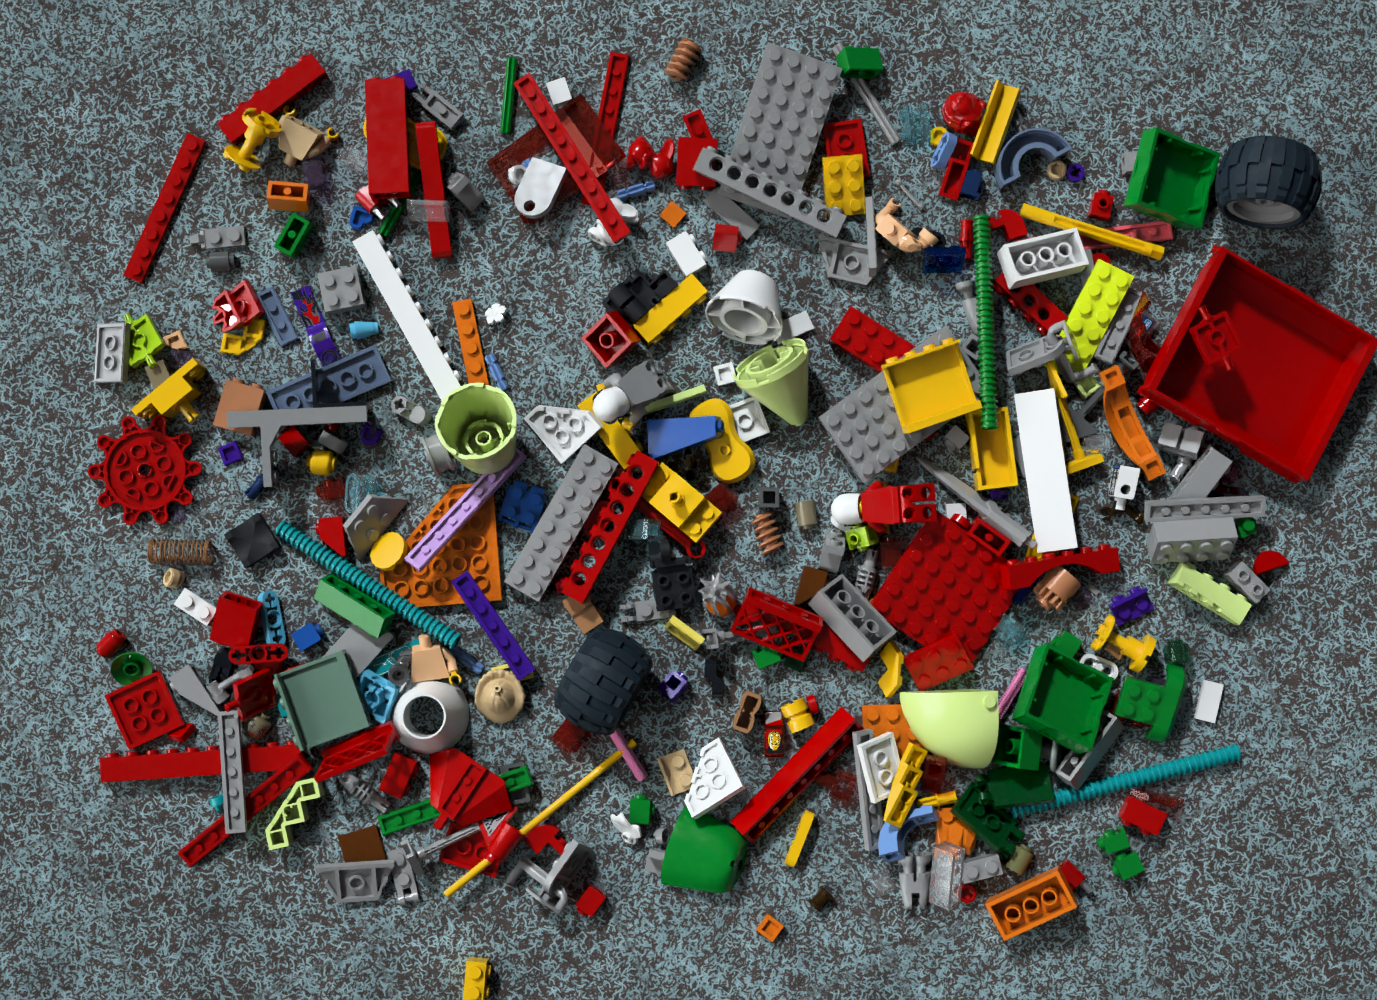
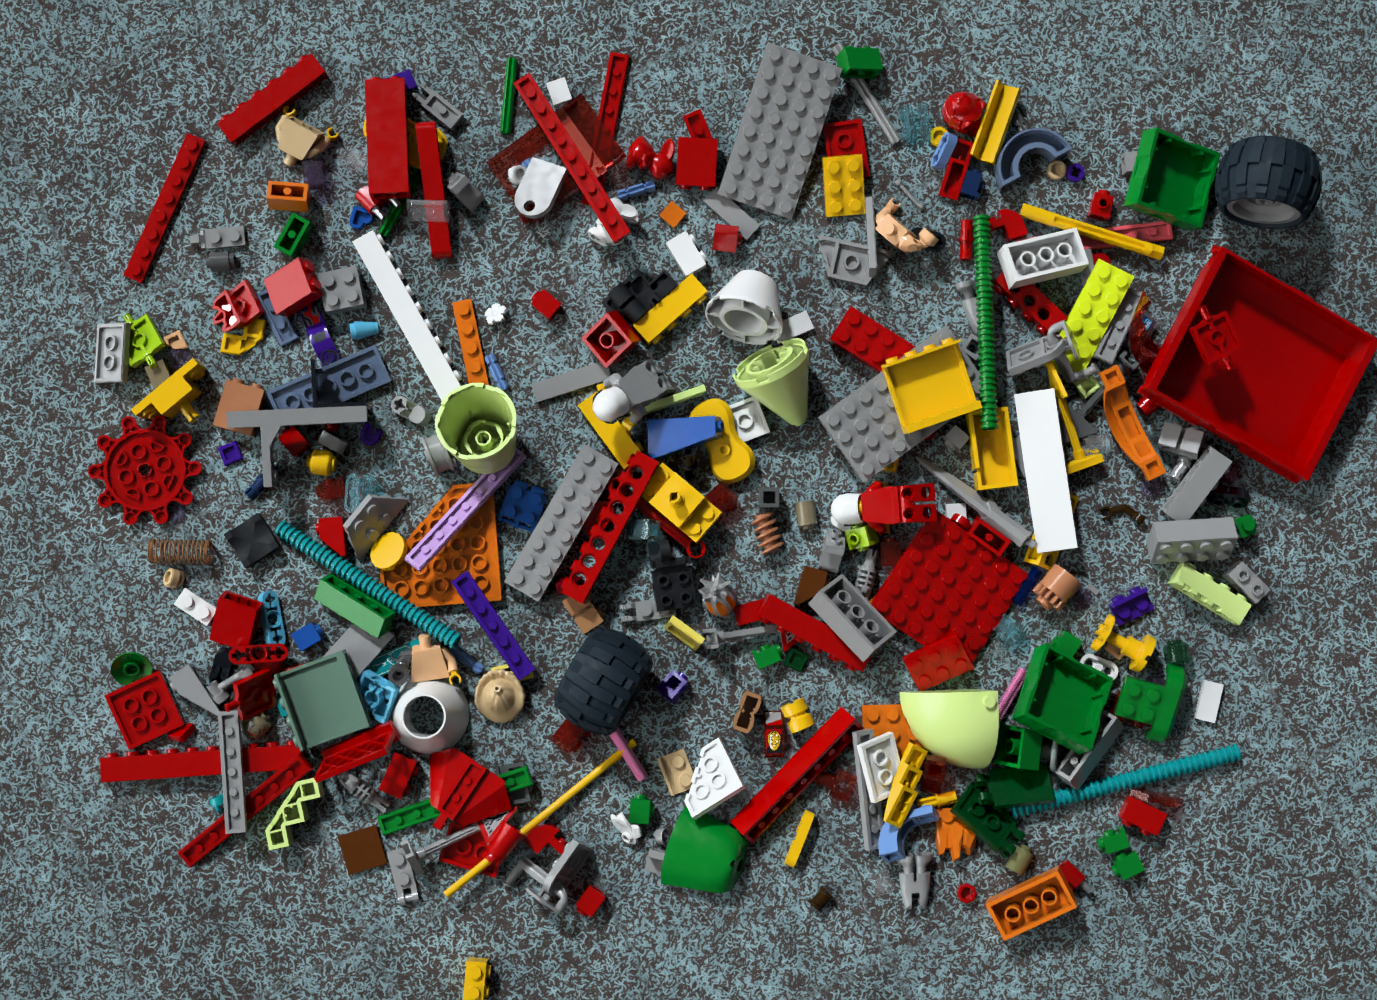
(110, 643): red brick -> none
(259, 127): yellow piece -> none
(293, 287): none -> brick
(356, 879): light grey wing -> none
(545, 304): none -> red brick
(563, 428): white plate -> none
(570, 381): none -> light grey tile
(681, 59): nougat piece -> none
(717, 683): black piece -> none
(724, 374): white plate -> none
(769, 927): orange plate -> none
(786, 612): red fence -> none
(812, 704): red tile -> none
(830, 227): light grey brick -> none
(893, 658): yellow tile -> none
(943, 259): clear blue plate -> none
(946, 875): clear brick -> none
(981, 867): light grey brick -> none
(998, 494): dark purple tile -> none
(1022, 574): red arch -> none
(1125, 477): white torso -> none
(1150, 488): none -> clear purple tile
(1204, 508): light grey plate -> none
(1269, 561): red tile -> none

